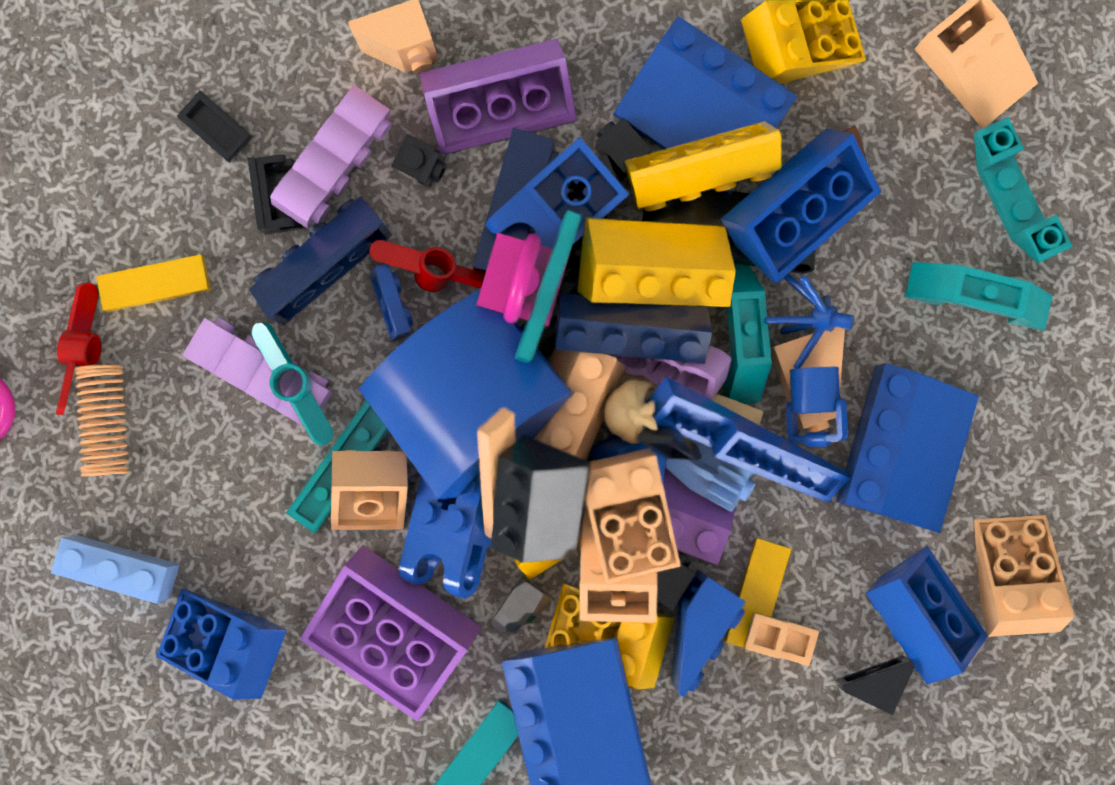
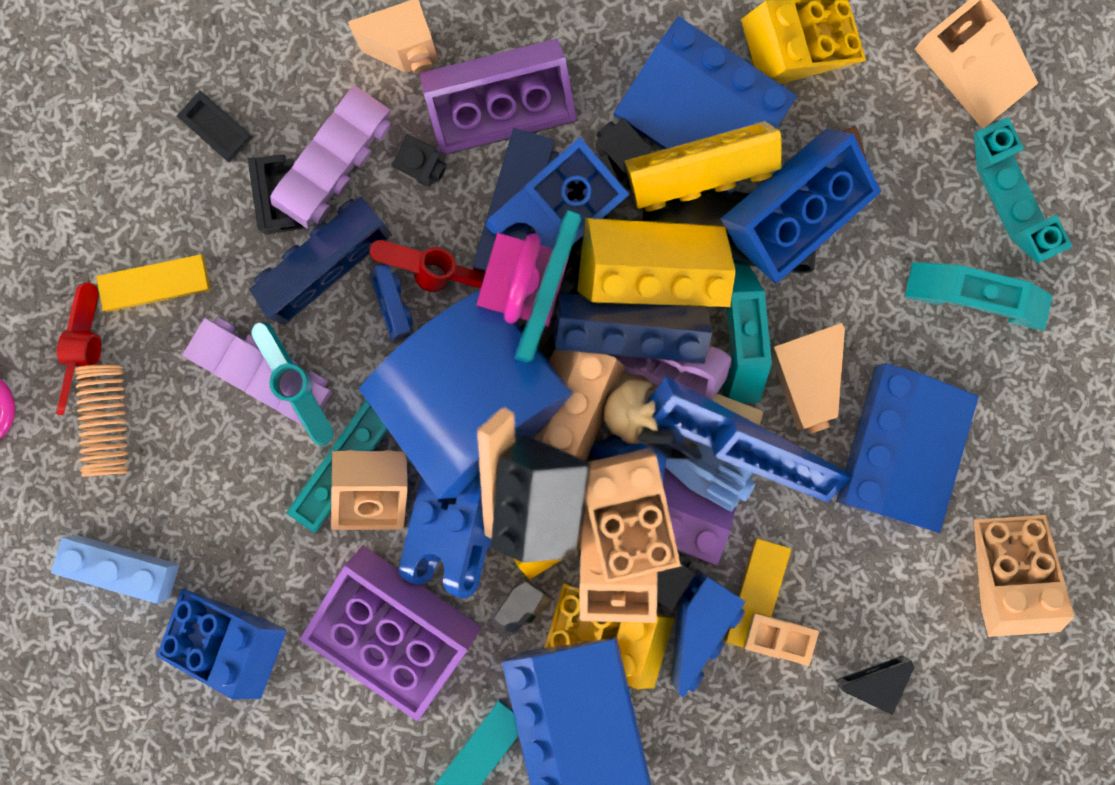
(816, 392): blue piece -> none
(823, 317): blue plant -> none
(927, 616): blue slope -> none

